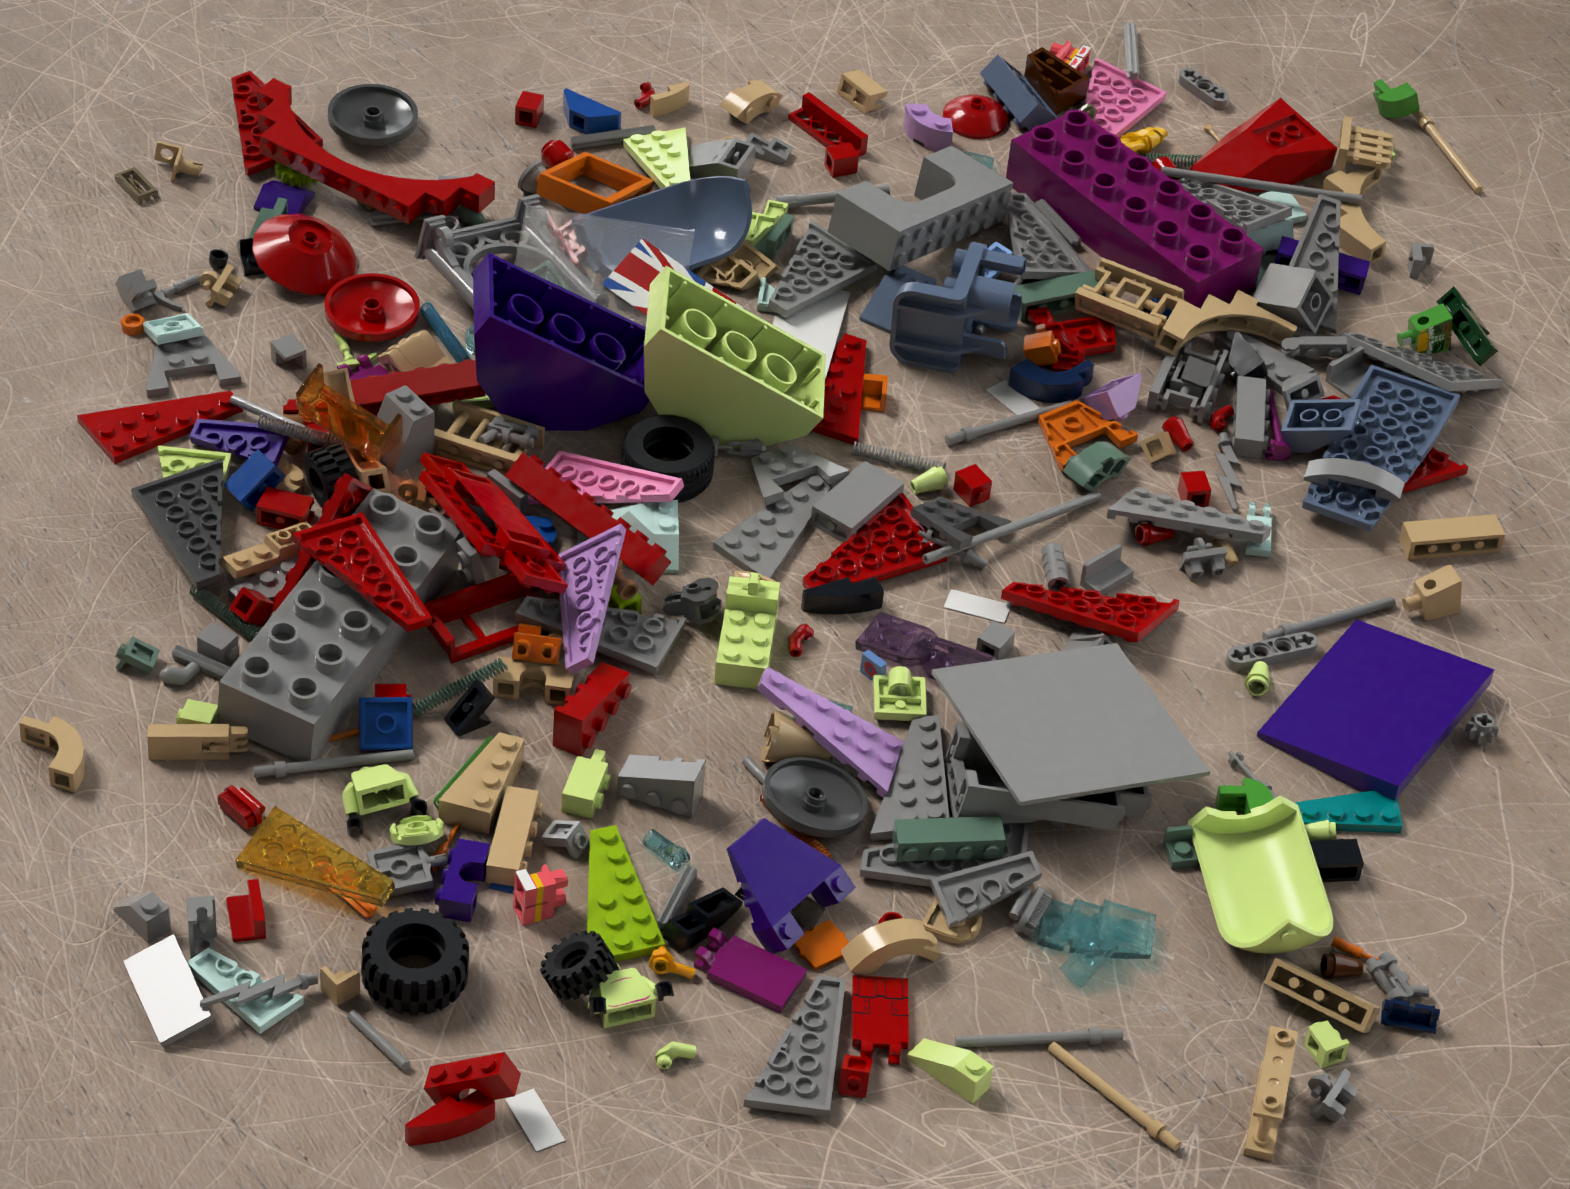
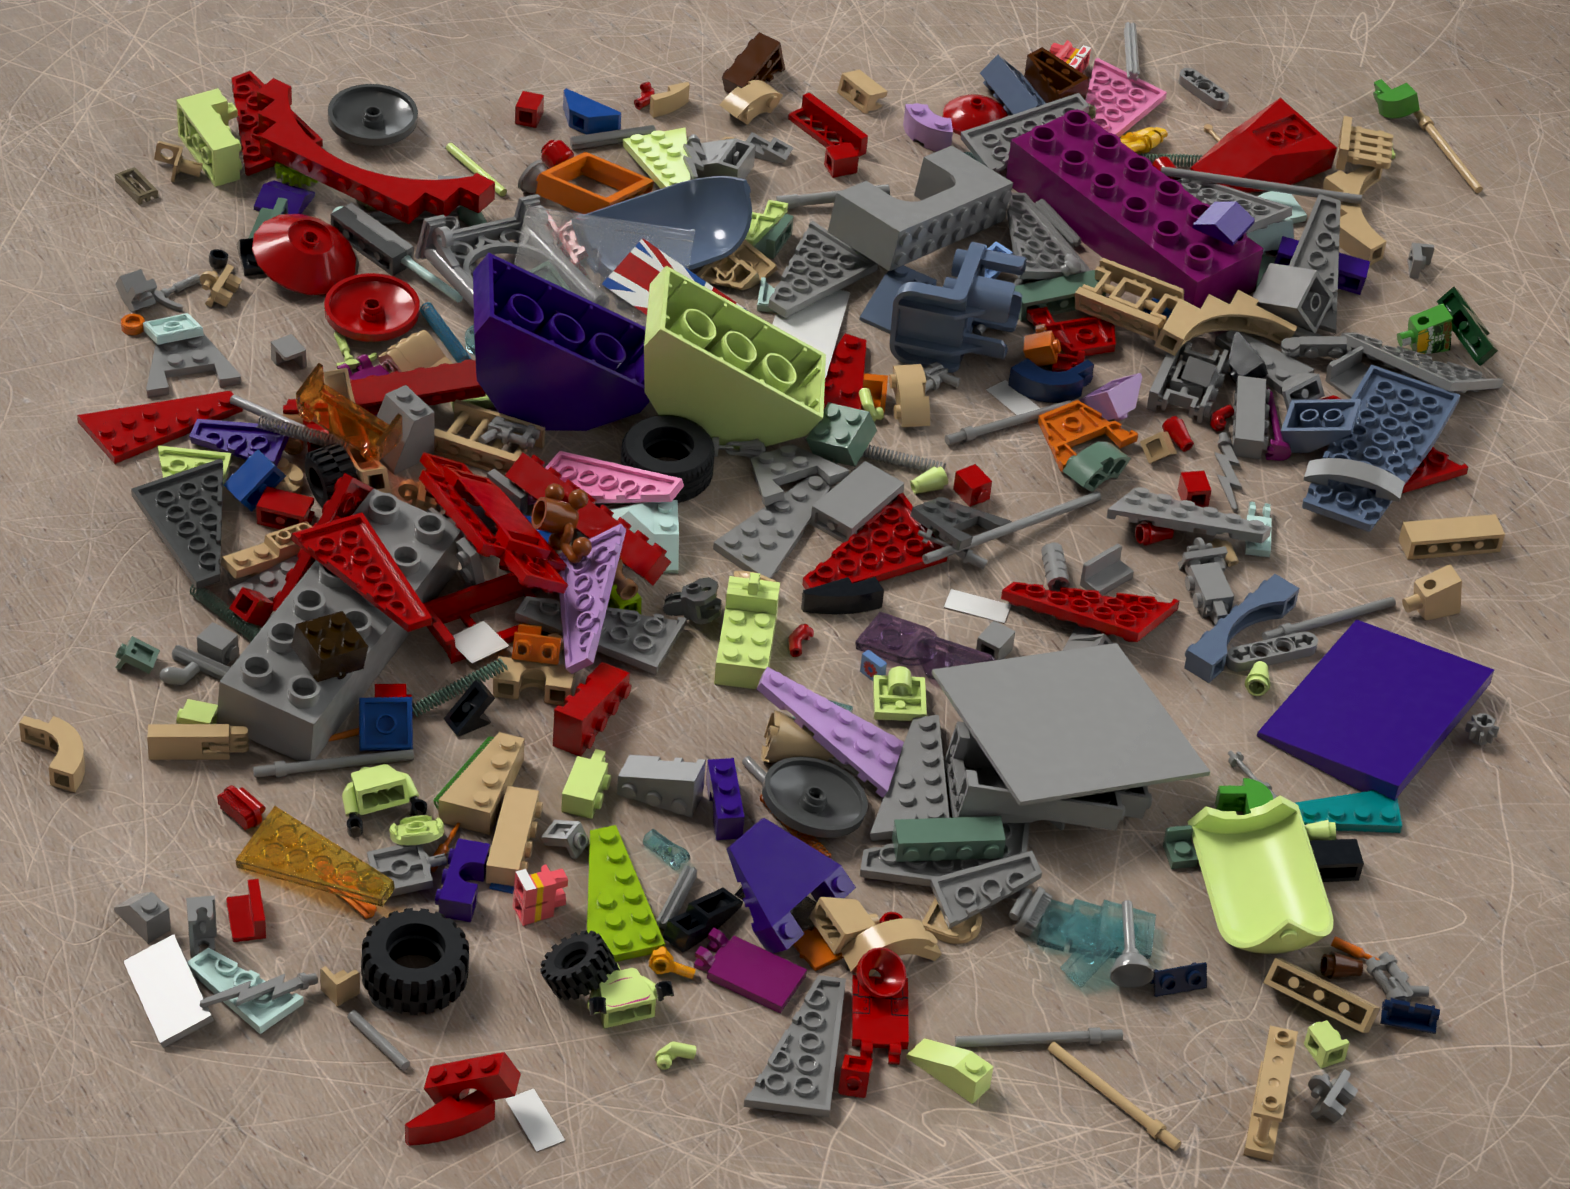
(207, 134): none -> yellowish green hinge
(329, 646): none -> dark brown brick
(382, 245): none -> piece
(472, 166): none -> yellowish green bar
(478, 642): none -> white sticker
(561, 520): none -> dark orange wheel
(693, 152): none -> light grey piece
(726, 798): none -> dark purple arch
(757, 62): none -> reddish brown wedge
(841, 921): none -> tan torso
(842, 434): none -> sand green brick
(868, 404): none -> yellowish green arm
(890, 968): none -> red piece
(911, 405): none -> tan brick
(936, 374): none -> light grey piece
(992, 140): none -> light grey wing
(1071, 265): none -> light grey arm
(1130, 968): none -> light grey piece
(1180, 979): none -> dark blue hinge
(1210, 590): none -> light grey hinge
(1224, 221): none -> dark purple slope
(1269, 602): none -> sand blue arch

